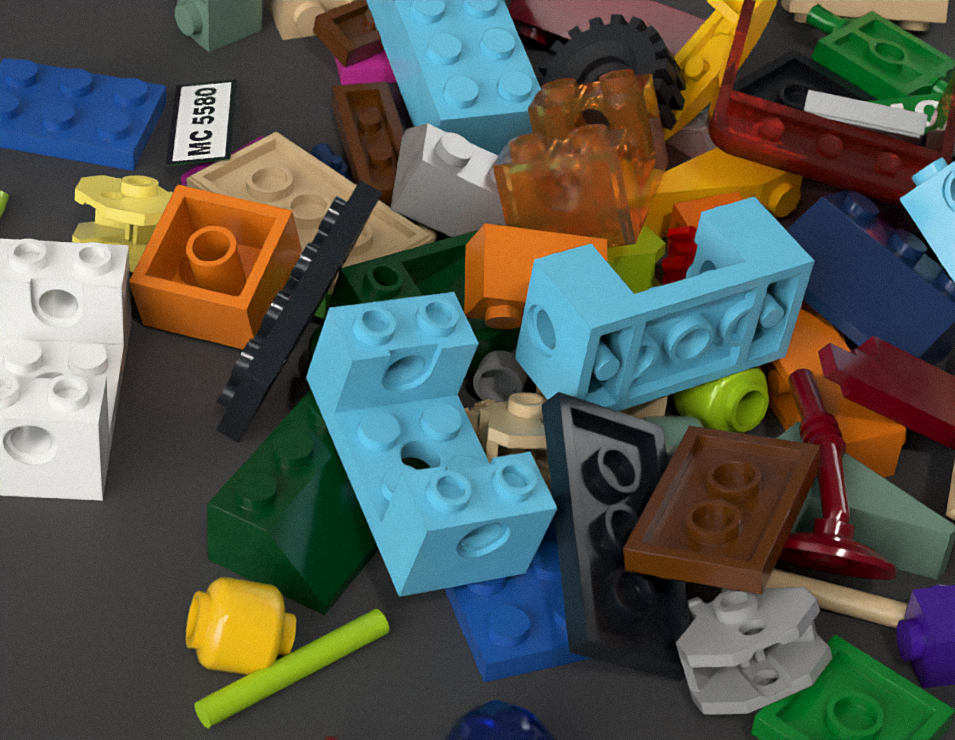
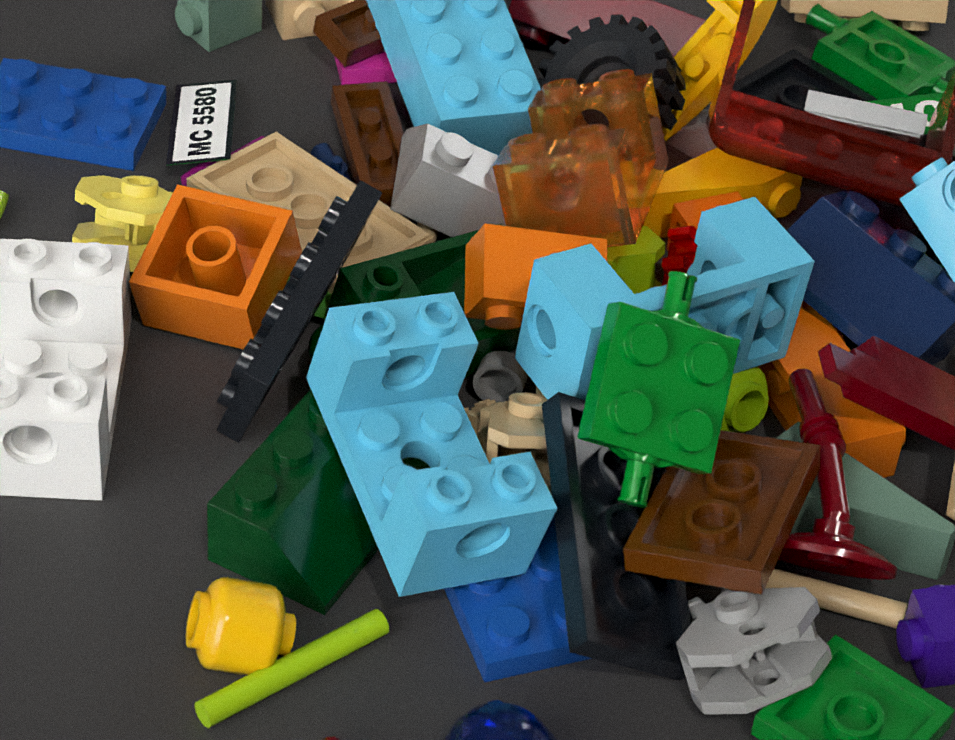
(658, 389): none -> green plate

